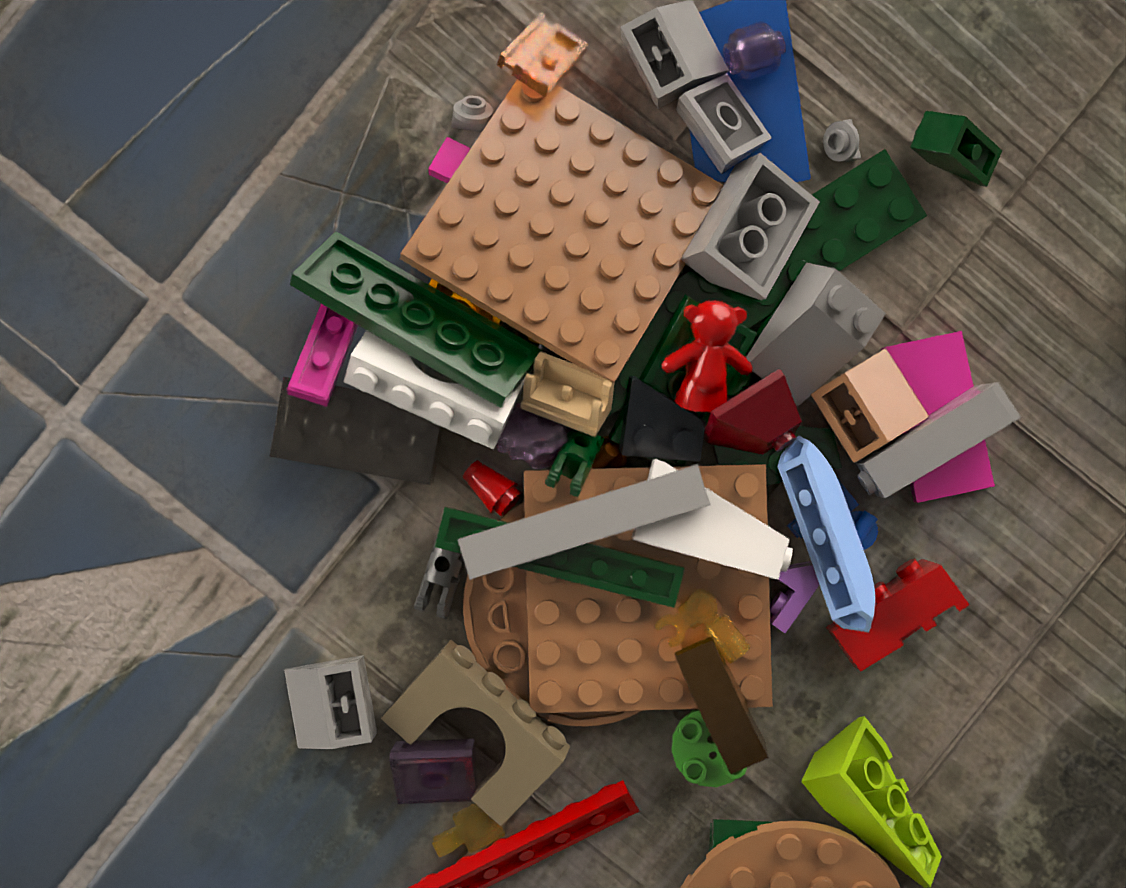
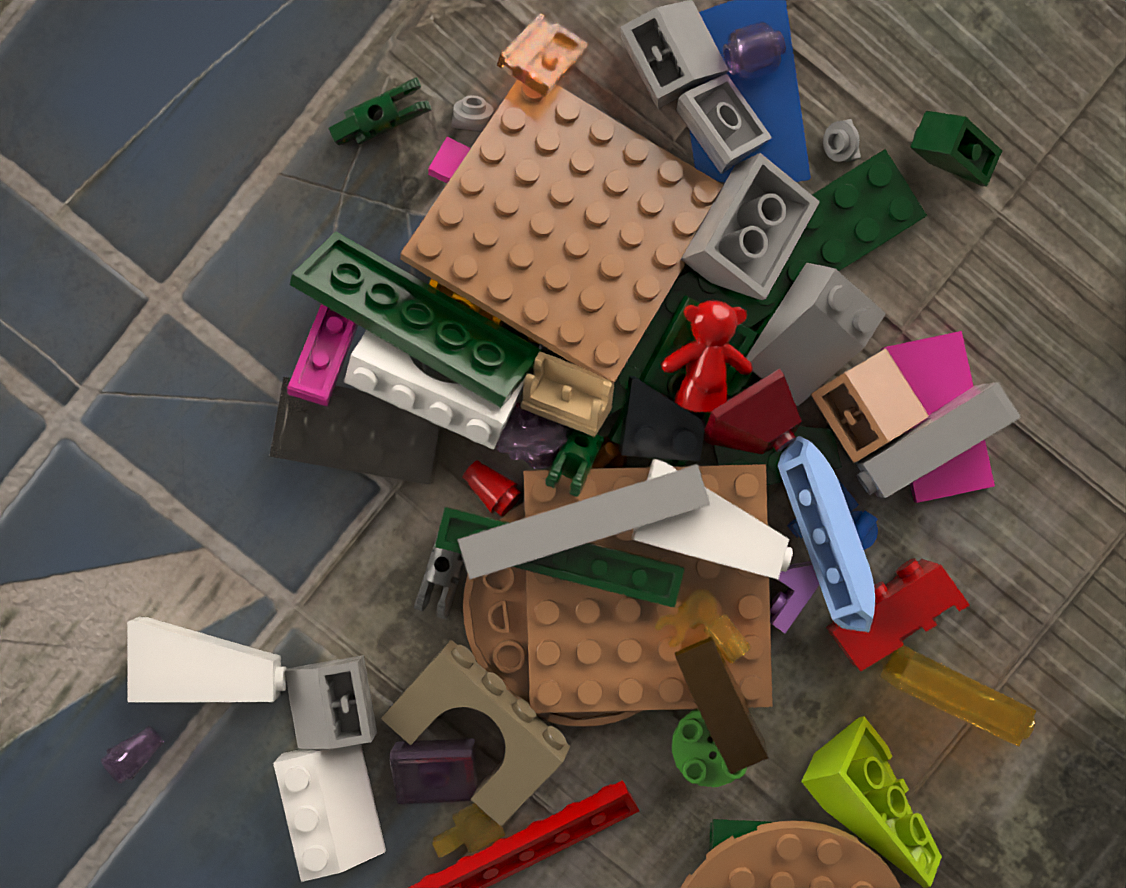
(129, 756): none -> clear purple cone
(190, 666): none -> white slope
(329, 809): none -> white slope
(360, 122): none -> dark green hinge
(959, 695): none -> clear yellow slope

